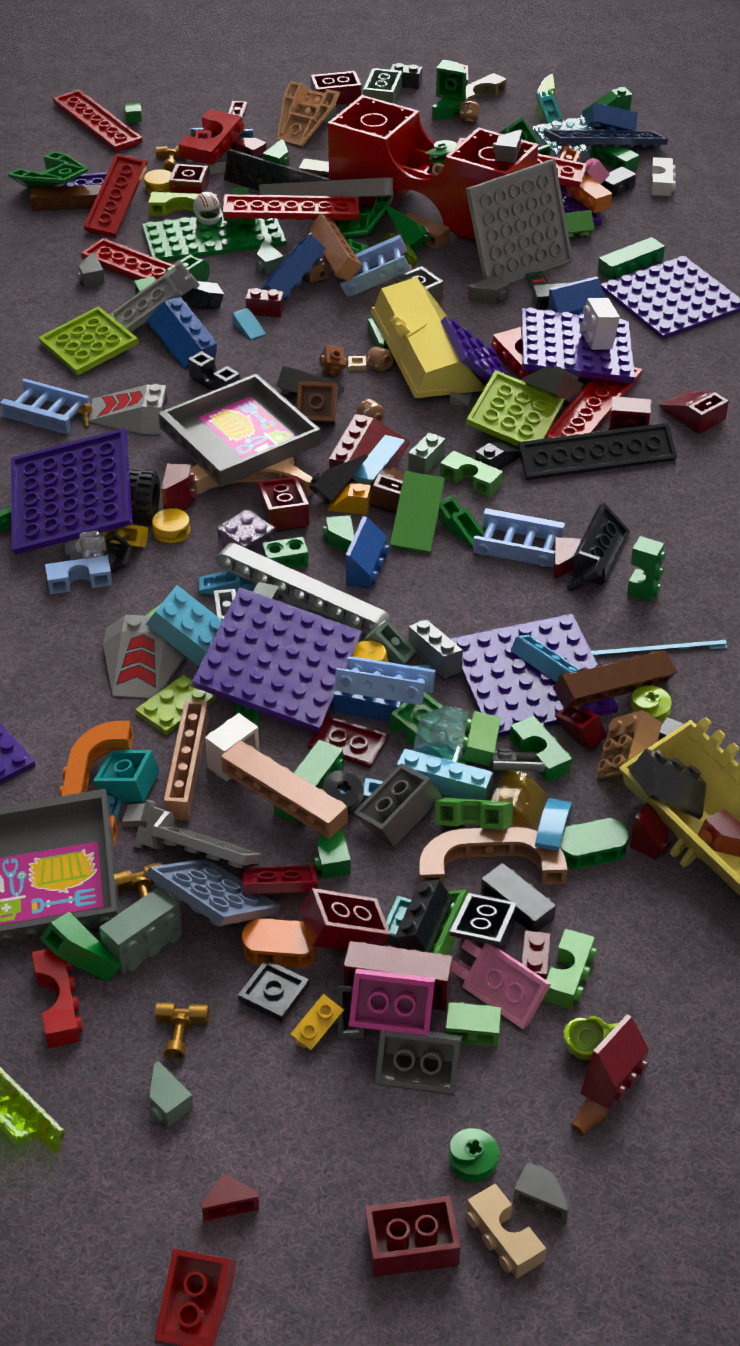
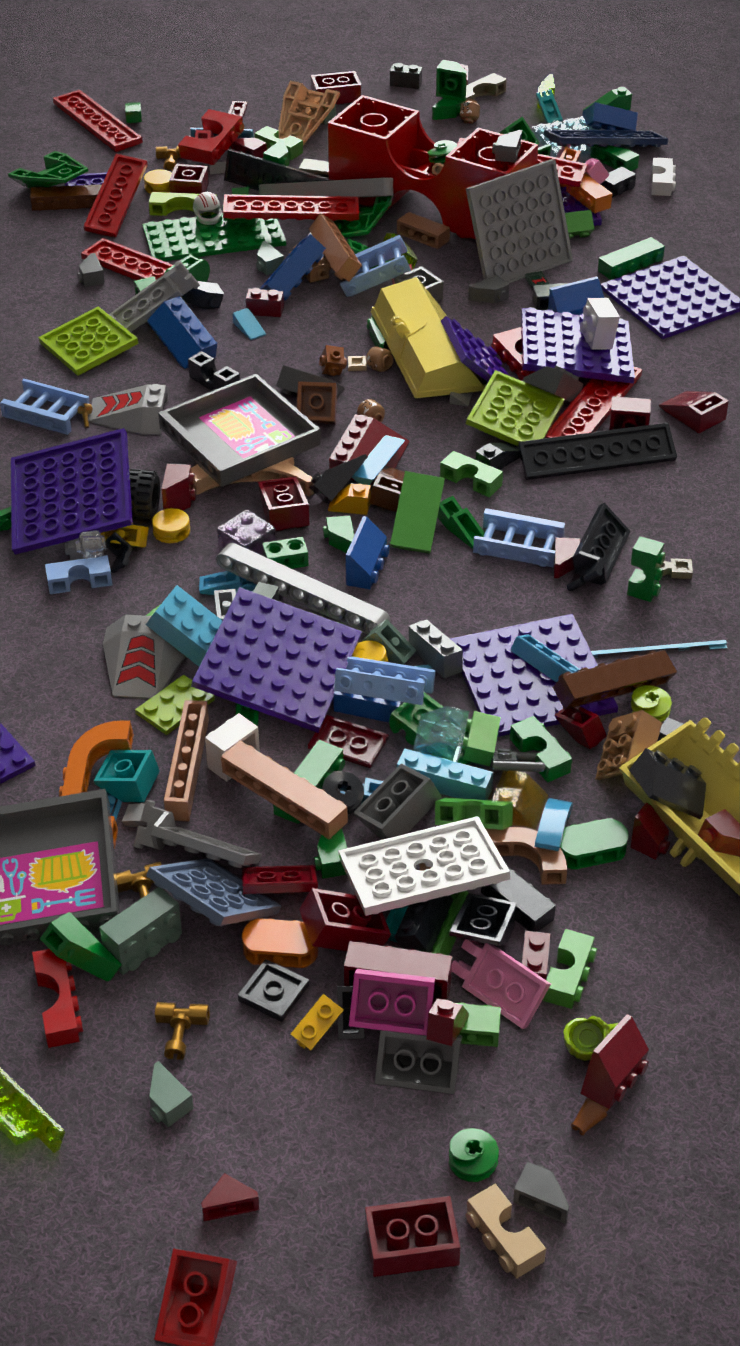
(271, 137): none -> arch
(383, 85): sand green brick -> none
(386, 871): none -> white plate
(411, 231): green slope -> none
(426, 454): sand green brick -> none
(445, 1021): none -> dark red slope
(678, 568): none -> dark tan plate

